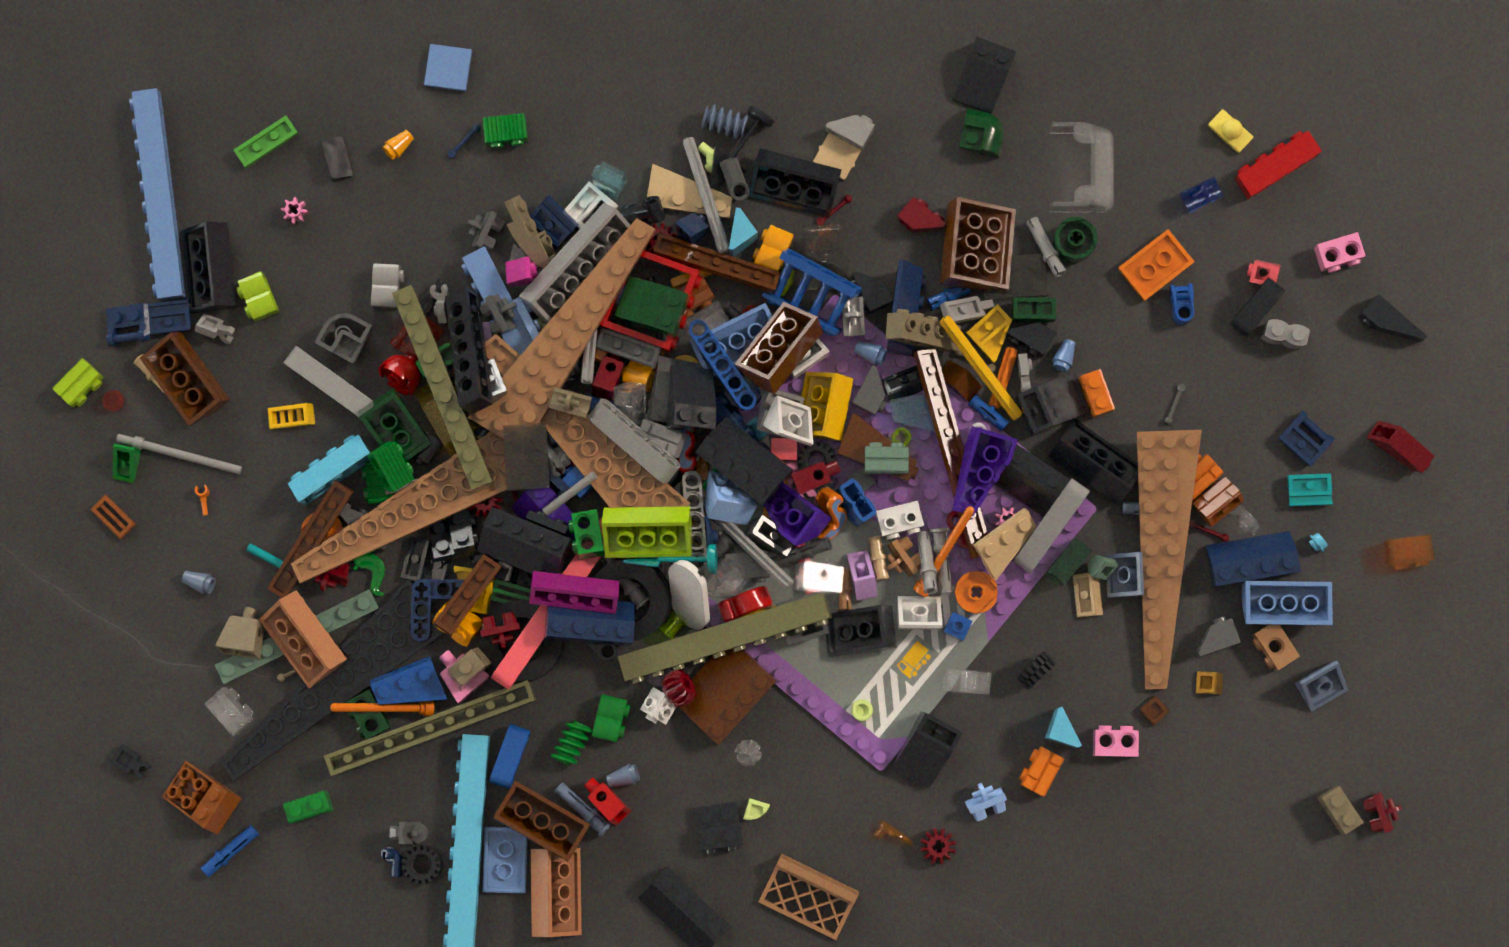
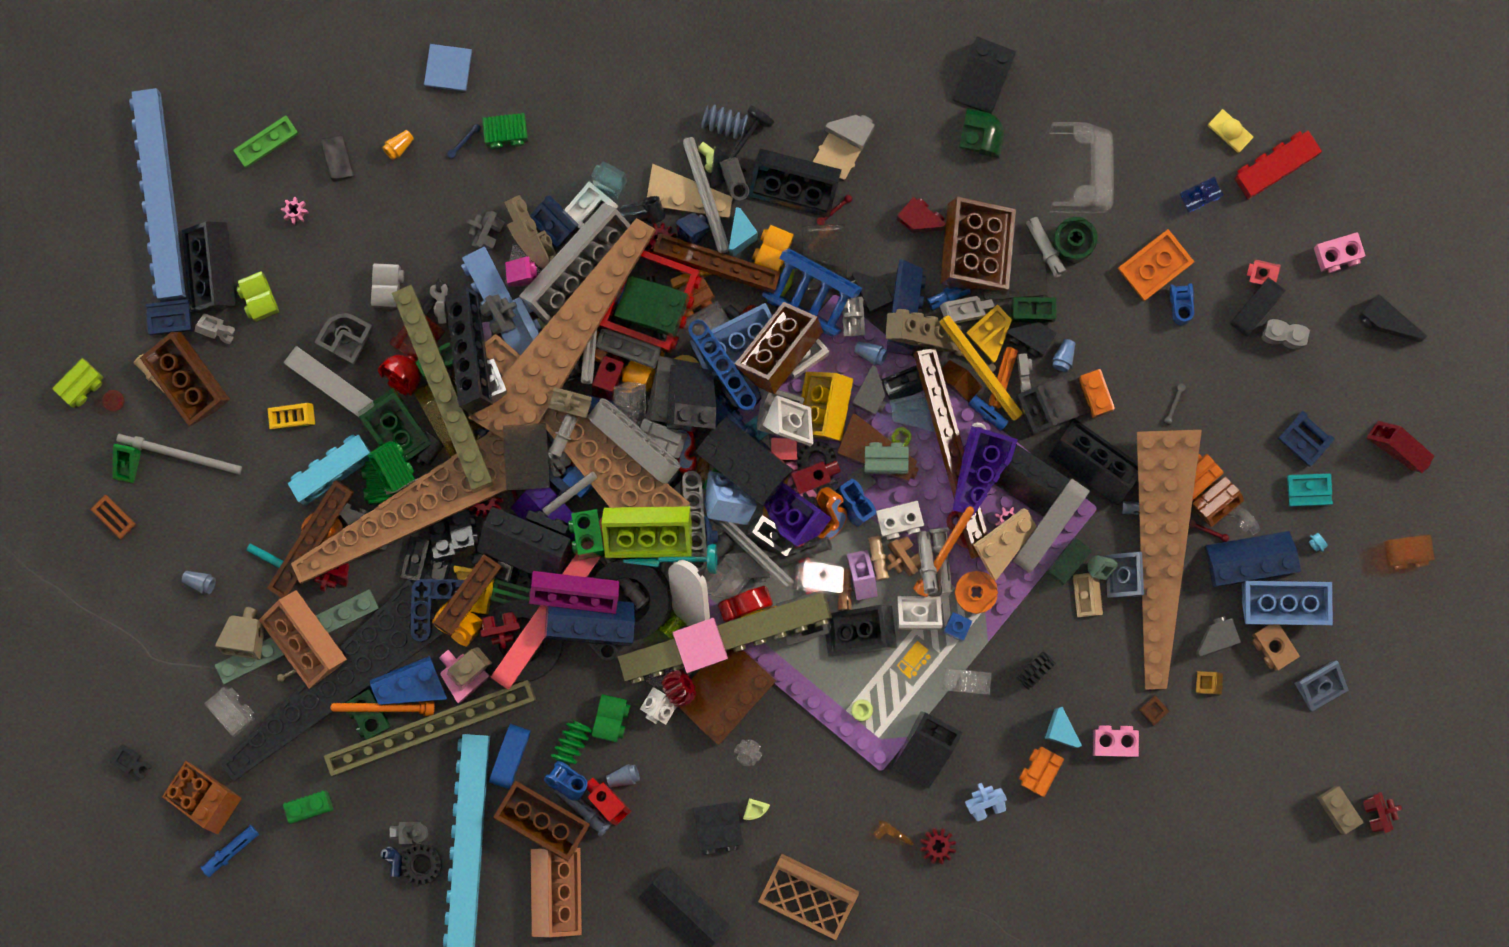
(127, 317): dark blue plate -> none
(203, 498): orange hand -> none
(376, 566): green piece -> none
(504, 861): medium blue tile -> none
(563, 435): none -> light grey axle
(564, 781): none -> blue piece
(700, 645): none -> bright pink tile

